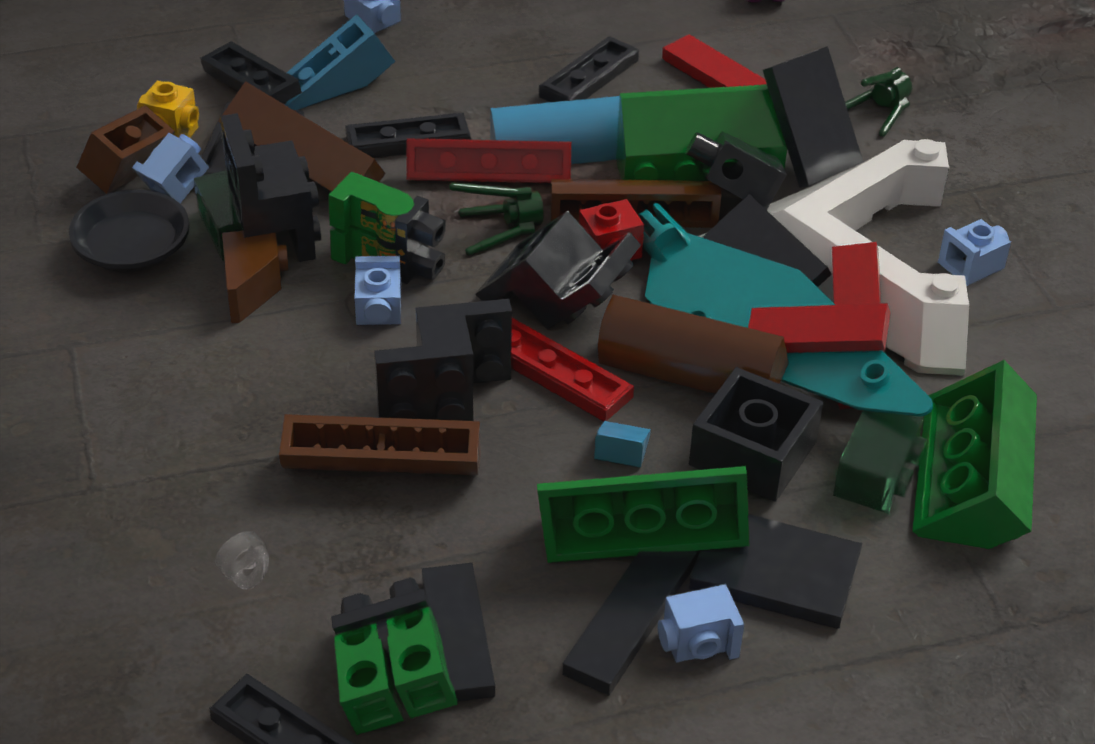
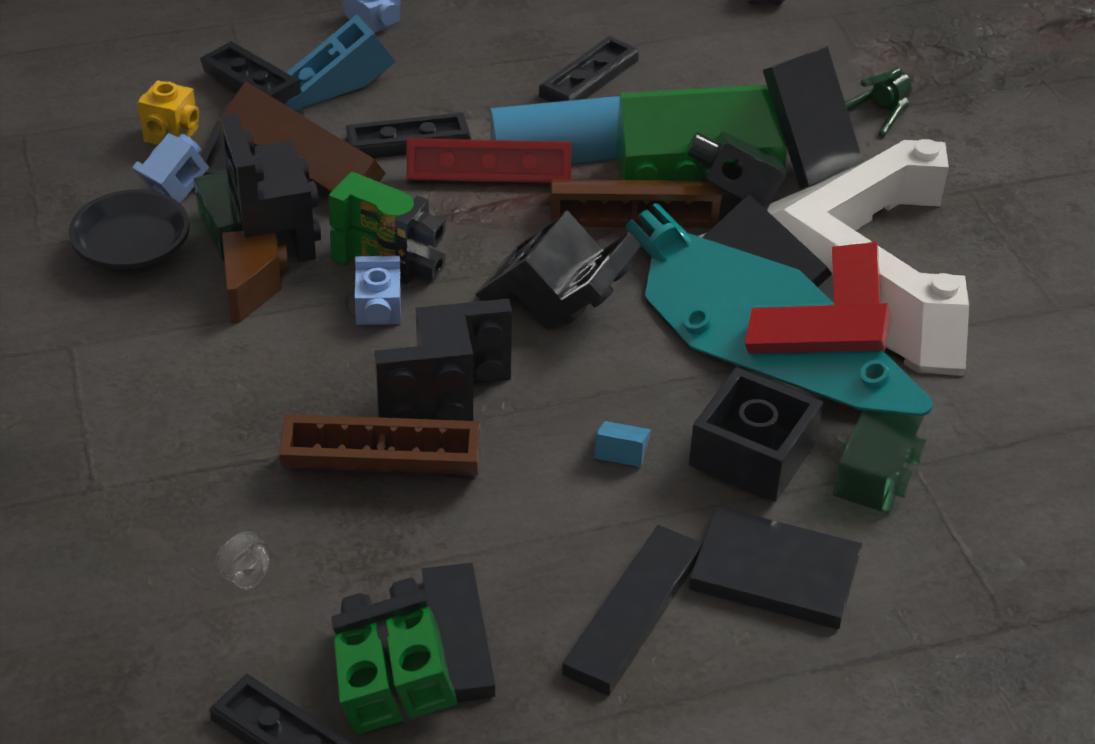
(119, 145): reddish brown slope -> none
(522, 209): dark green plant -> none
(567, 373): red tile -> none
(612, 221): red brick -> none
(644, 514): green slope -> none
(685, 346): reddish brown brick -> none
(701, 624): light blue brick -> none
(708, 64): red tile -> none
(978, 461): green slope -> none
(982, 244): light blue brick -> none

